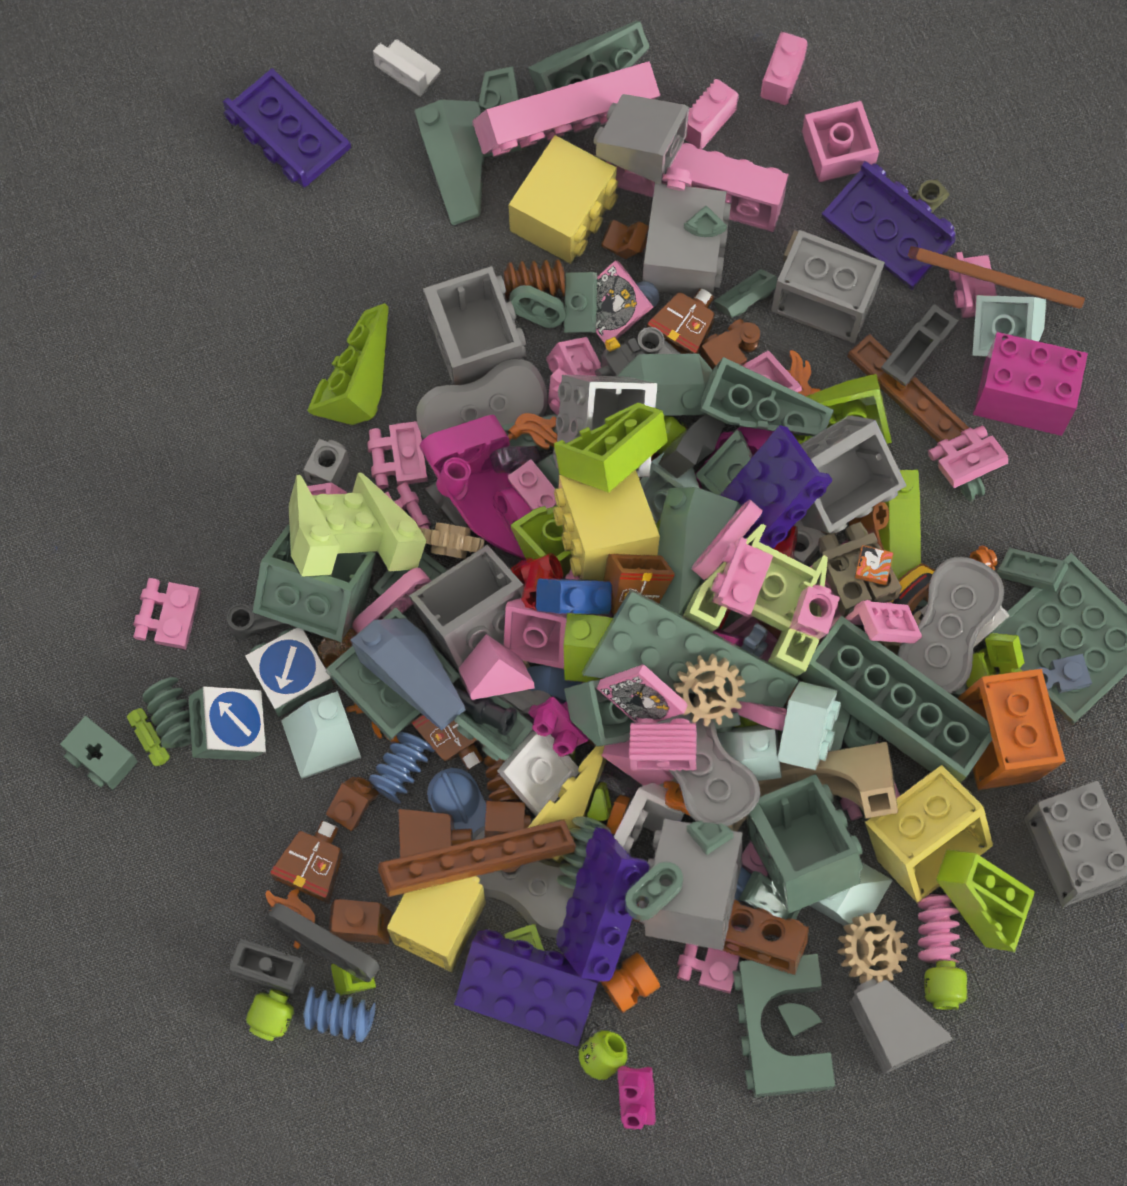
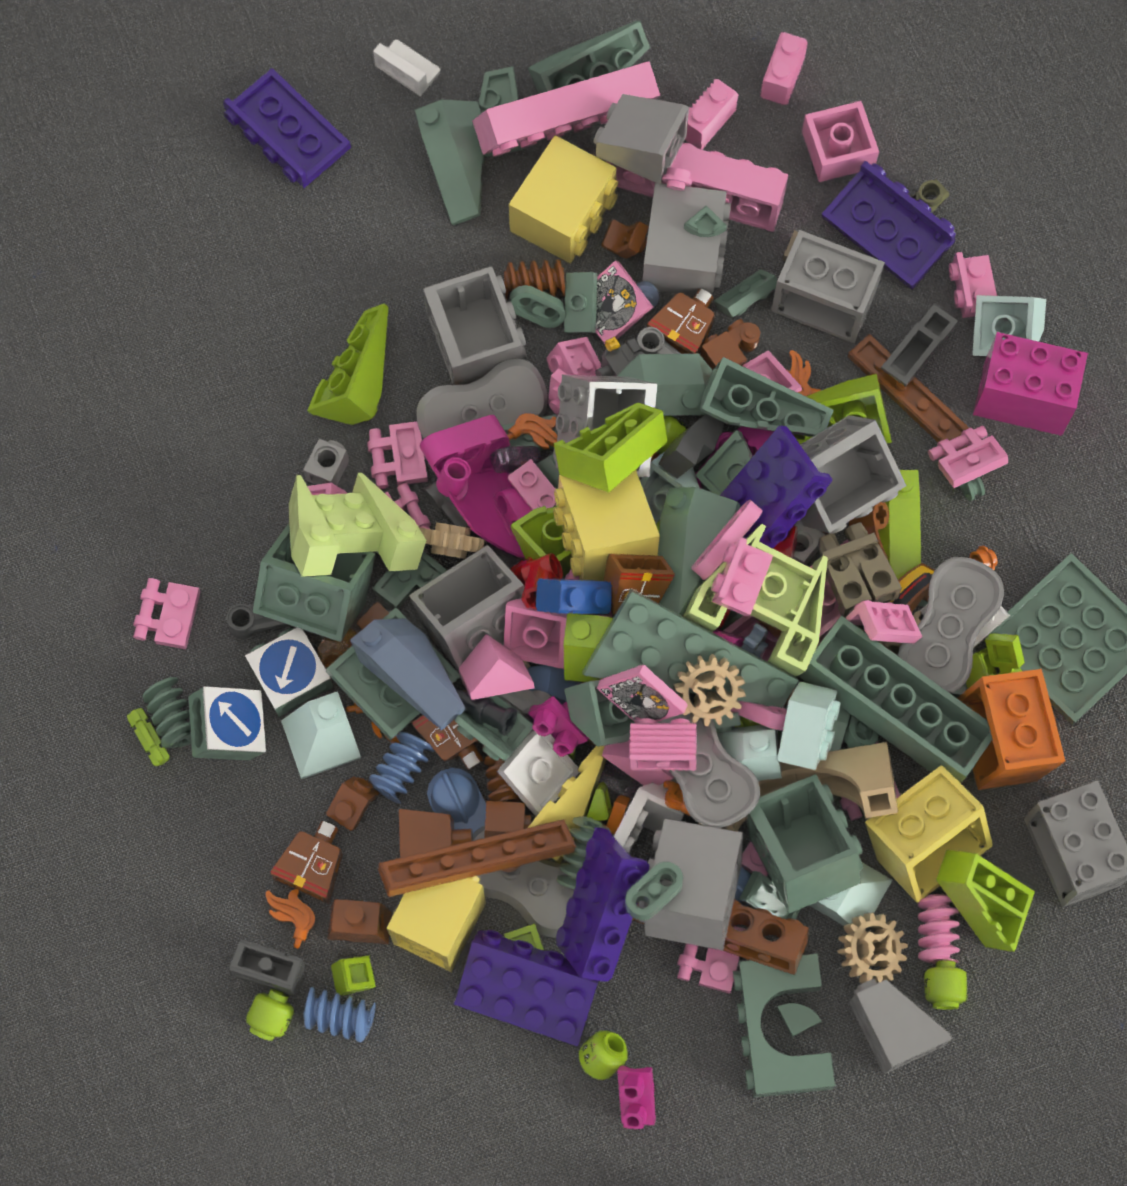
(87, 739): sand green brick -> none
(322, 942): dark grey beam -> none
(395, 597): bright pink beam -> none
(630, 982): orange wheel -> none
(709, 835): sand green tile -> none
(806, 622): bright pink brick -> none
(874, 565): tile -> none
(996, 277): dark orange tile -> none
(1032, 569): sand green plate -> none
(1067, 674): sand blue plate -> none

